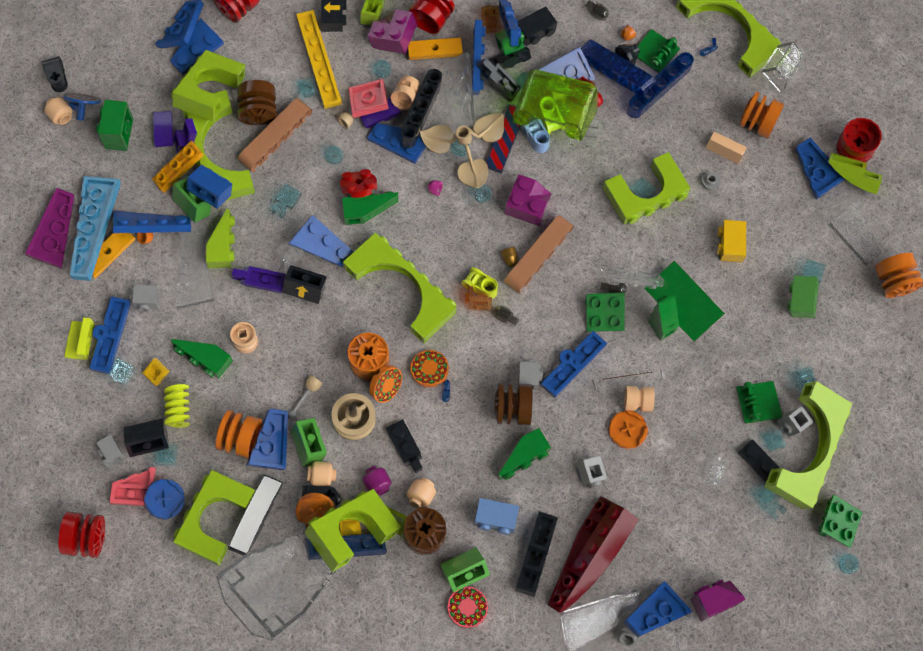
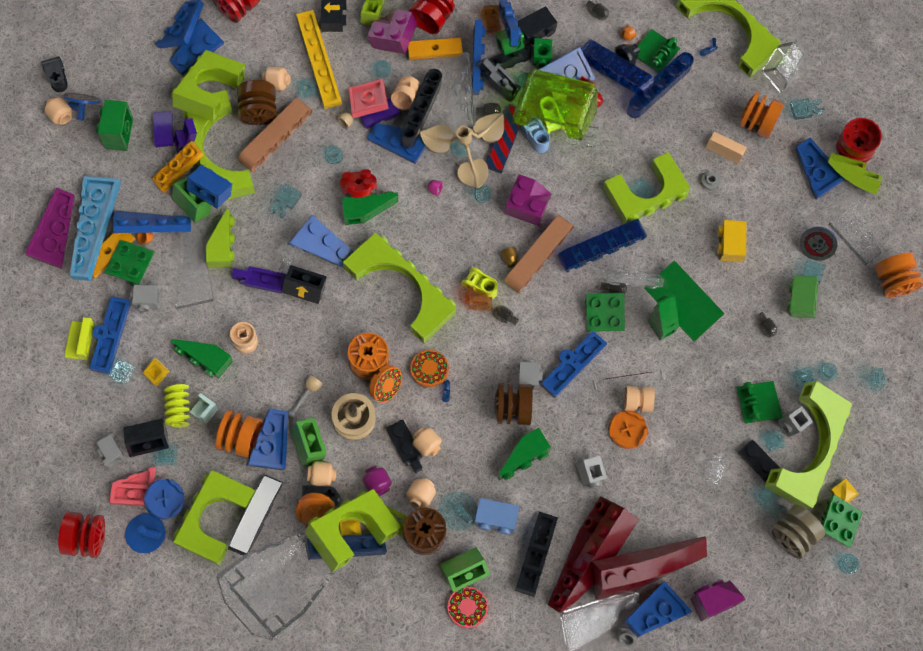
(129, 262): none -> green hinge
(145, 533): none -> blue shield
(204, 409): none -> light aqua panel
(277, 76): none -> light nougat head
(427, 442): none -> light nougat head
(458, 510): none -> clear light blue shield
(489, 108): none -> clear smoke cylinder
(542, 46): none -> green brick
(602, 244): none -> clear blue beam
(644, 567): none -> dark red wedge
(767, 325): none -> clear smoke cylinder
(797, 531): none -> dark tan wheel
(804, 109): none -> clear light blue plate
(818, 243): none -> shield
(828, 372): none -> clear light blue plate
(845, 491): none -> yellow tile
(877, 379): none -> clear light blue plate

